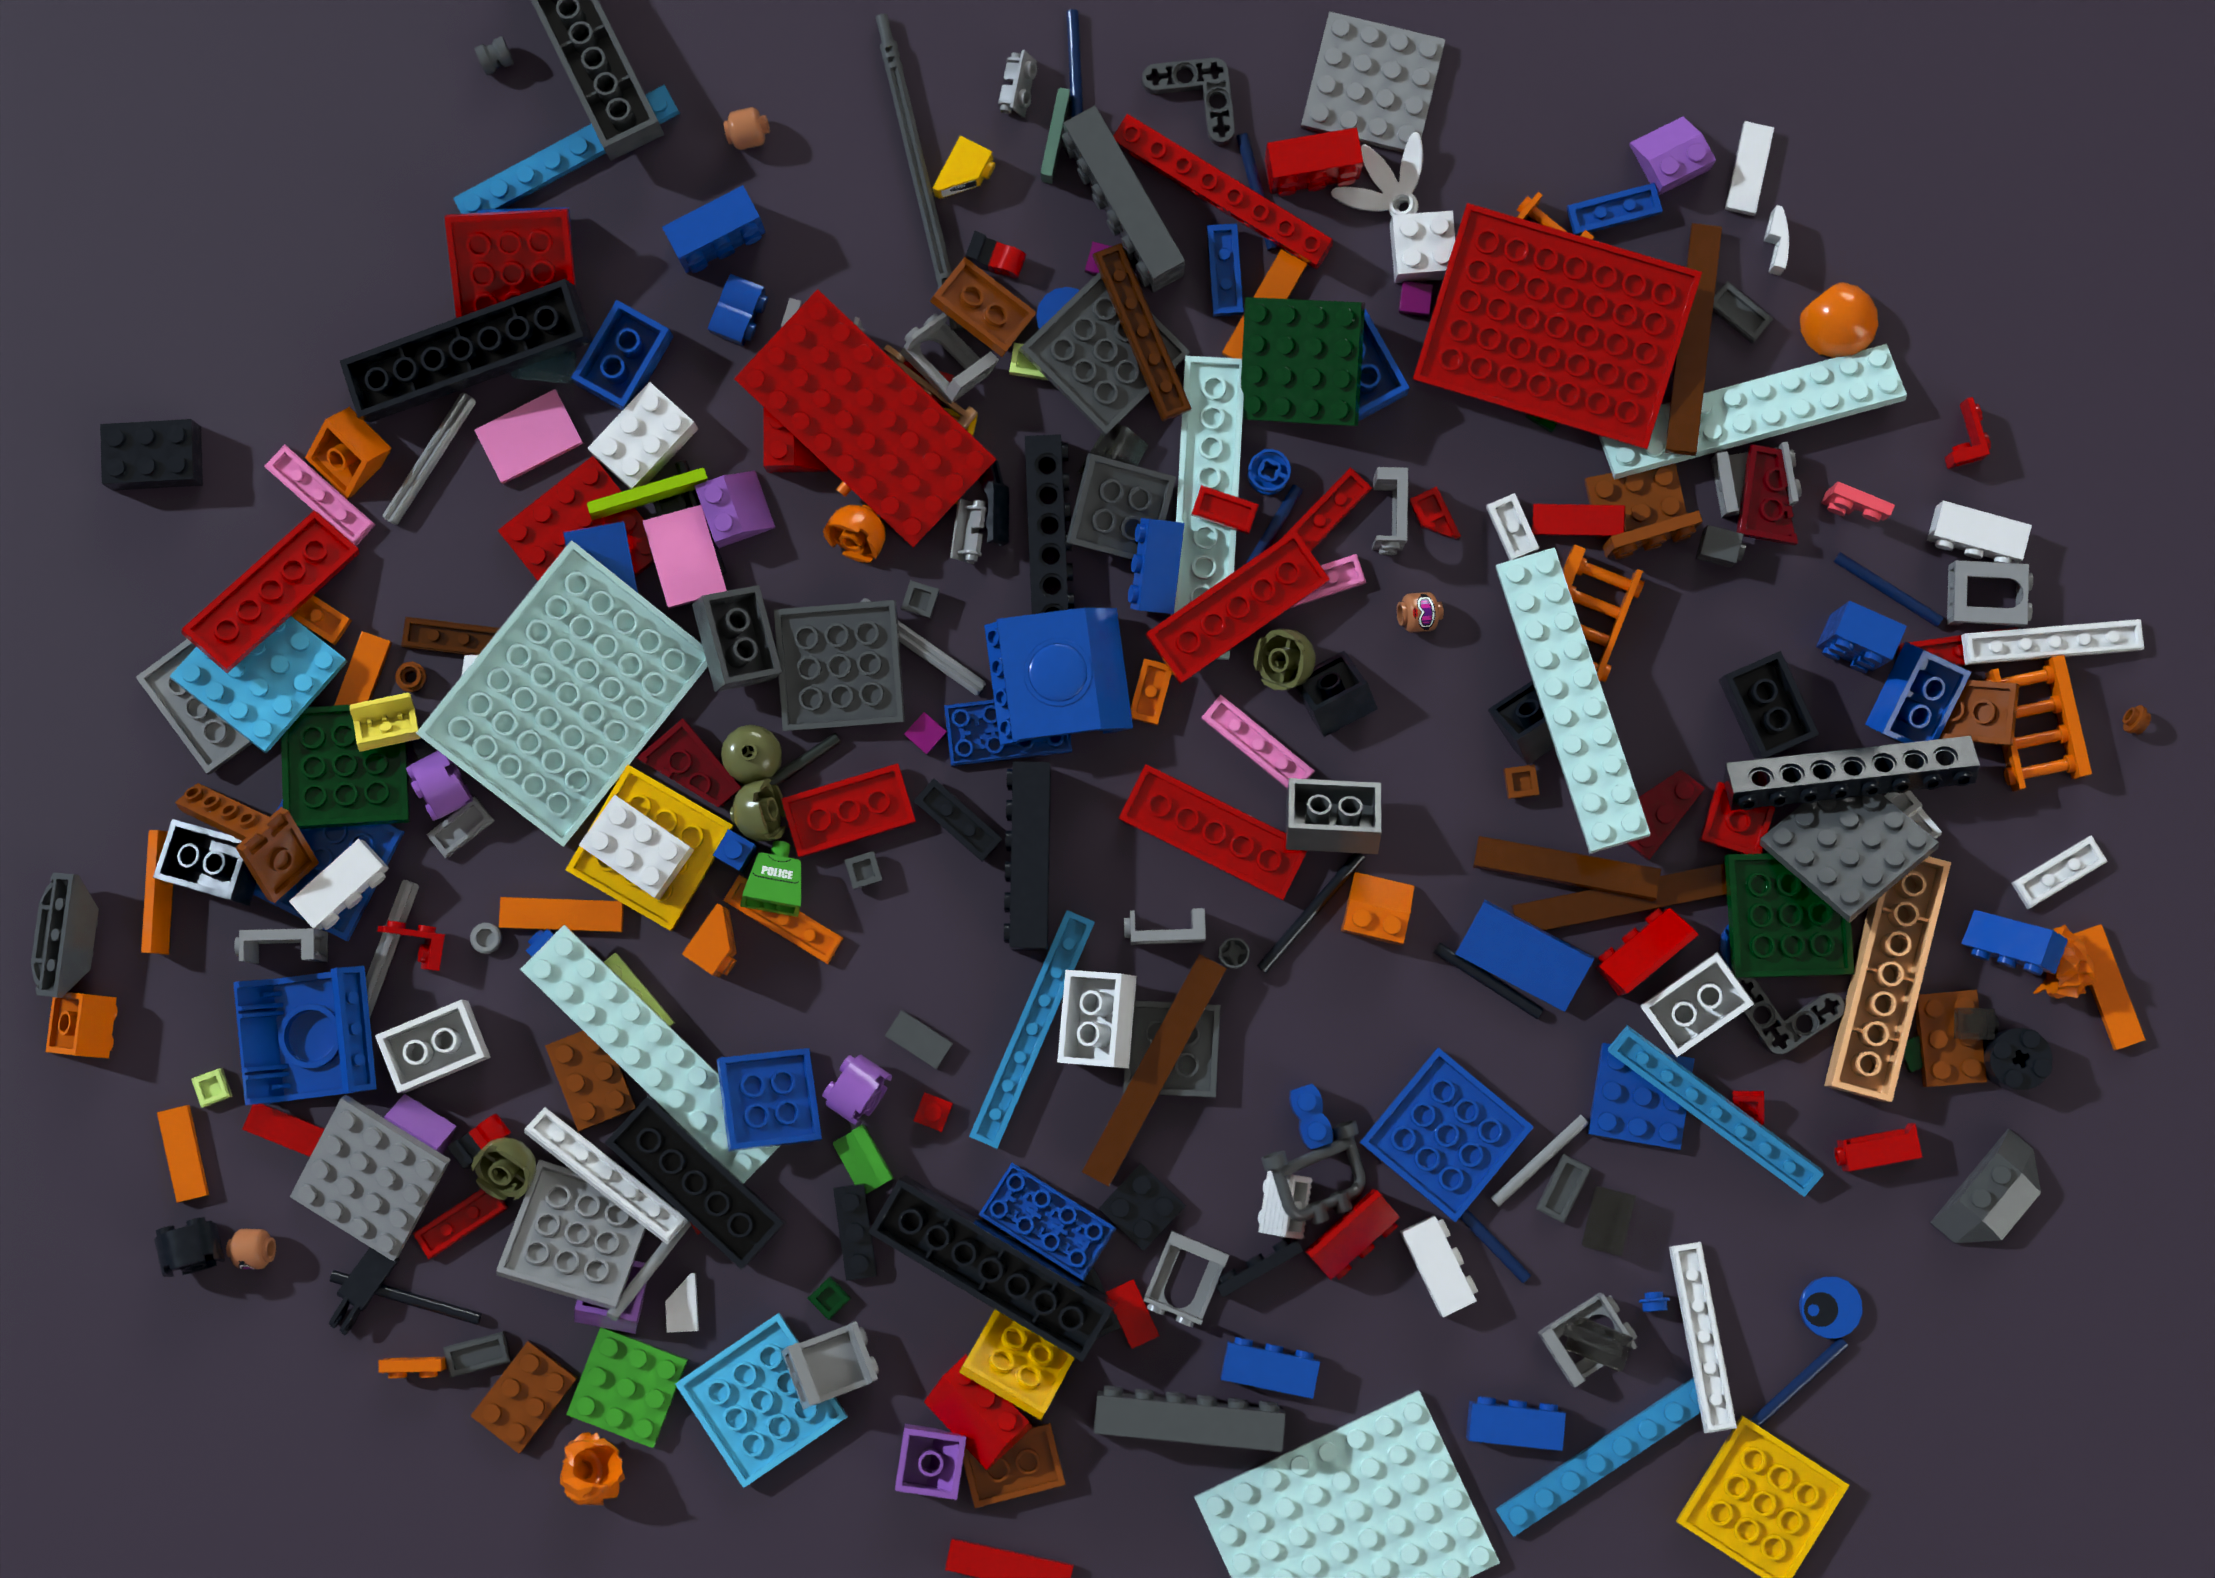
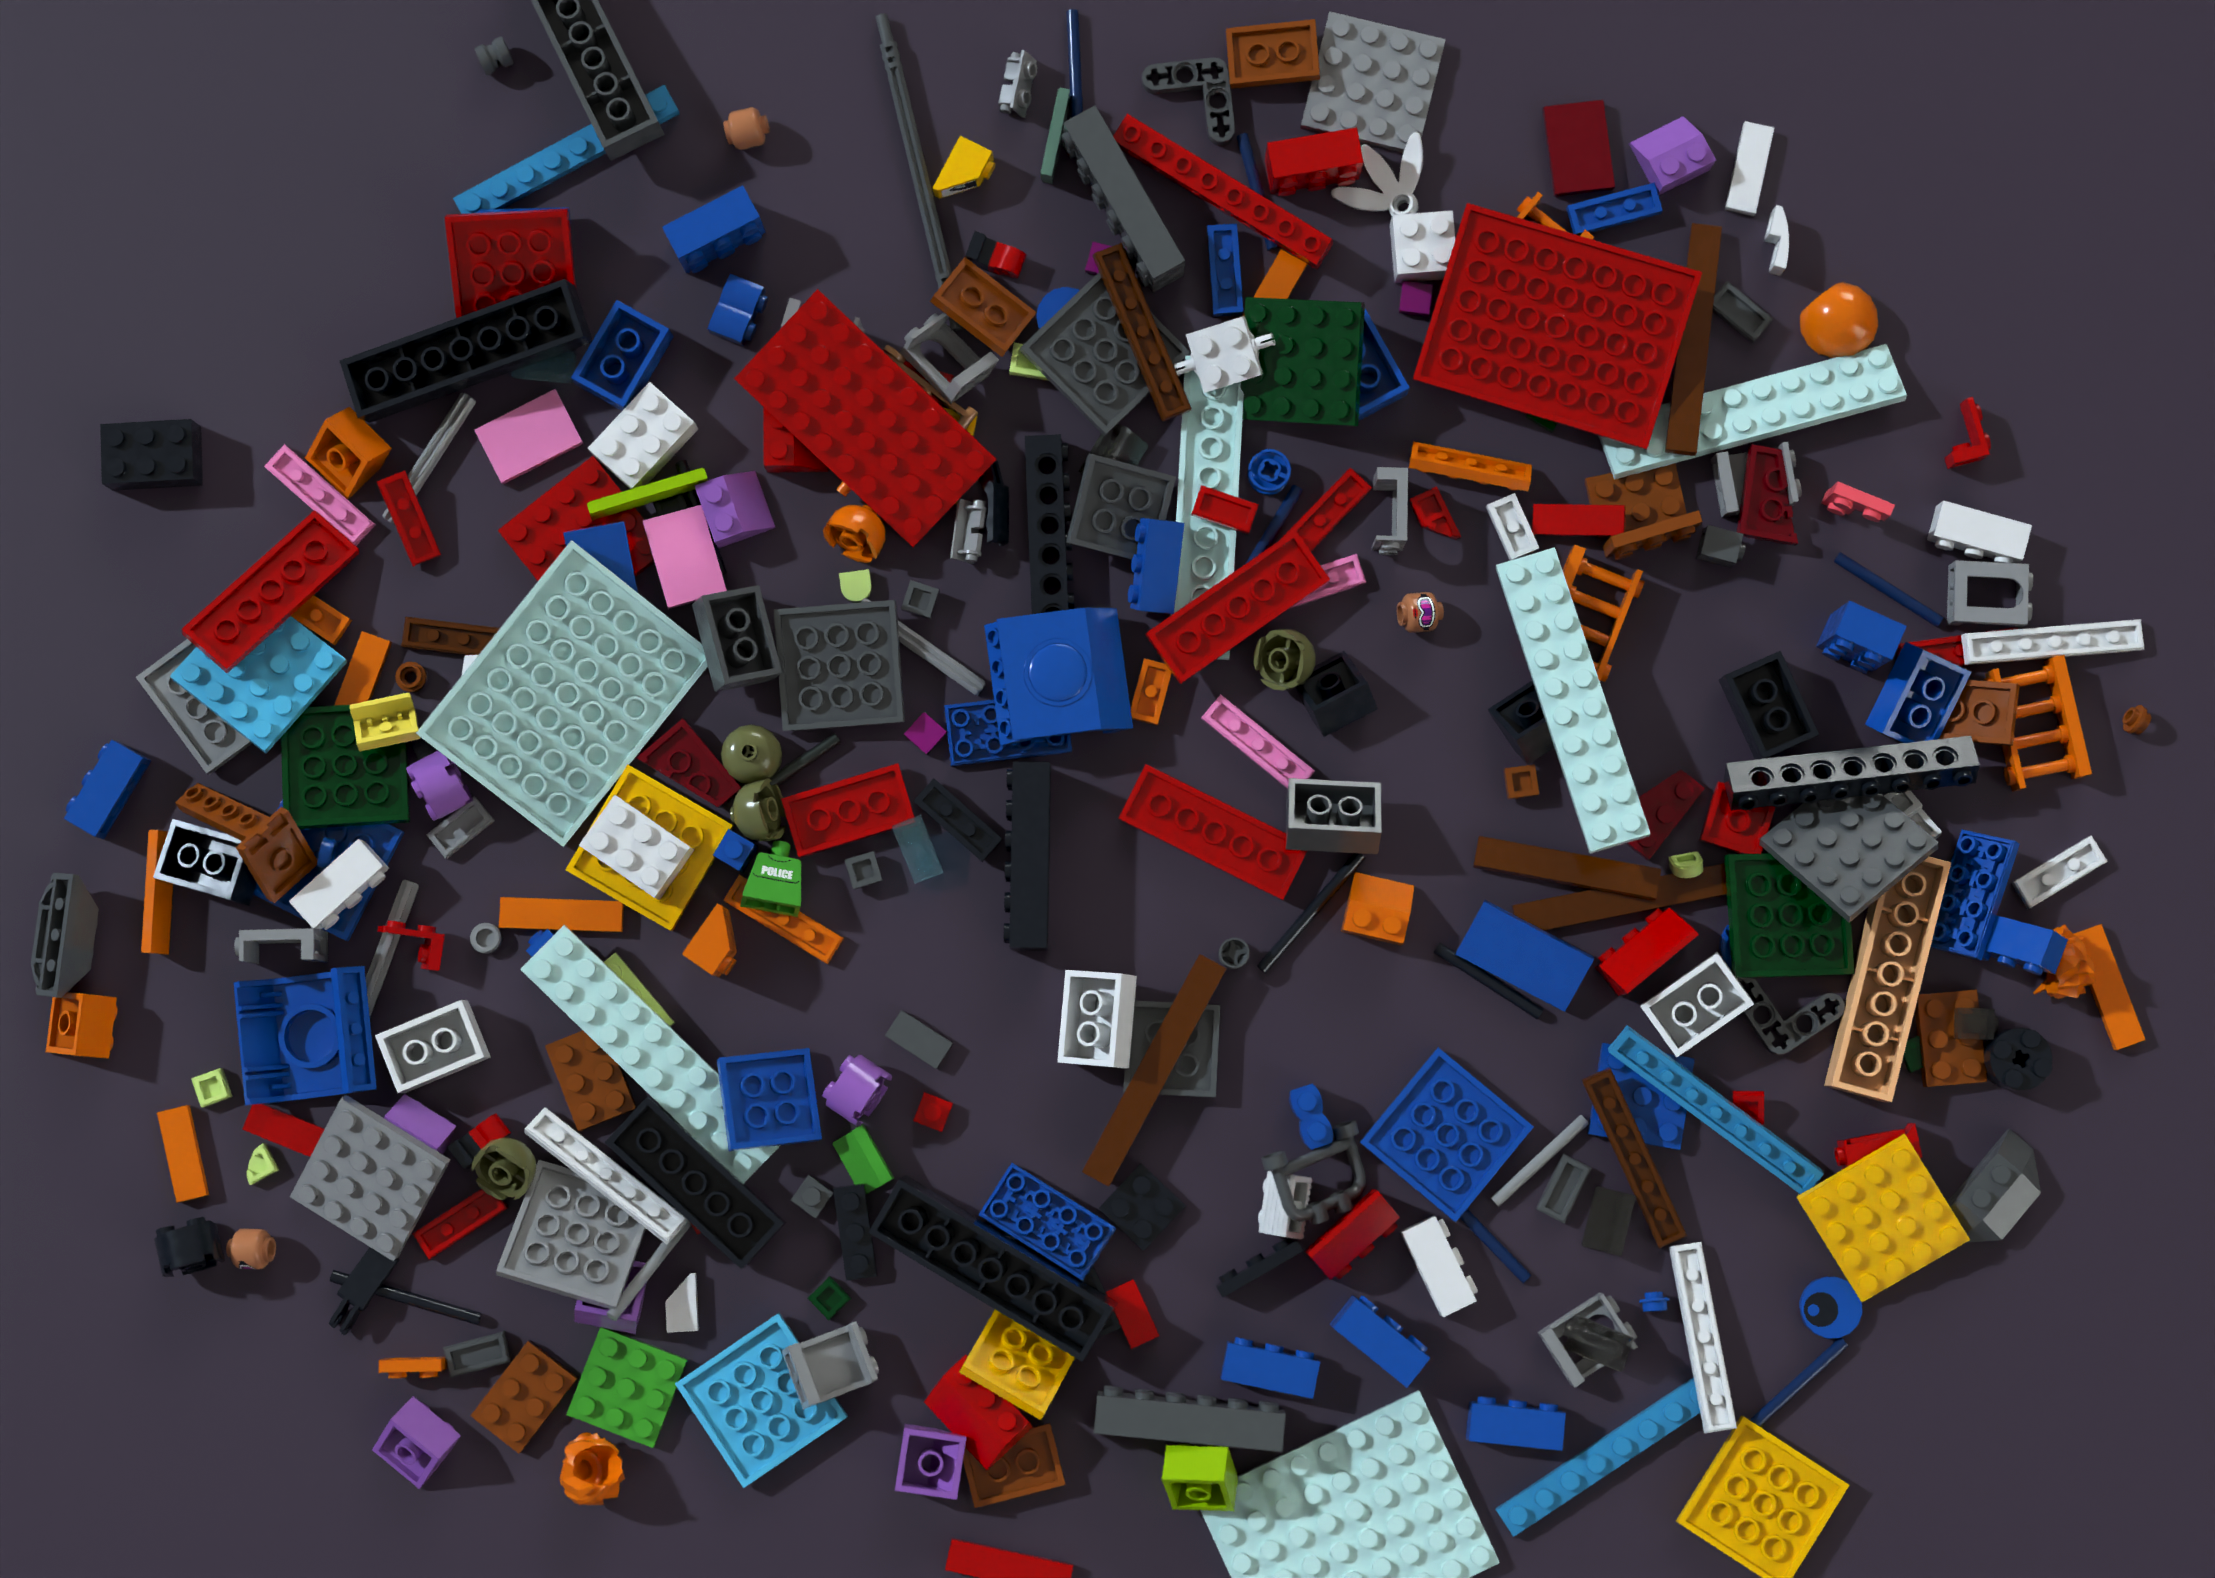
(106, 789): none -> blue brick
(261, 1164): none -> yellowish green tile
(327, 852): none -> blue tile
(408, 518): none -> red tile
(416, 1442): none -> medium lavender slope
(812, 1196): none -> dark grey plate
(856, 585): none -> yellowish green tile
(917, 849): none -> clear light blue plate
(1031, 1030): dark azure plate -> none
(1194, 935): light grey panel -> none
(1196, 1309): light grey panel -> none
(1200, 1477): none -> lime brick
(1224, 354): none -> white plate
(1272, 53): none -> dark orange plate
(1381, 1339): none -> blue brick
(1470, 466): none -> orange plate
(1578, 148): none -> dark red tile
(1634, 1157): none -> reddish brown tile
(1686, 865): none -> yellowish green tile
(1883, 1218): none -> yellow plate
(1973, 893): none -> blue tile

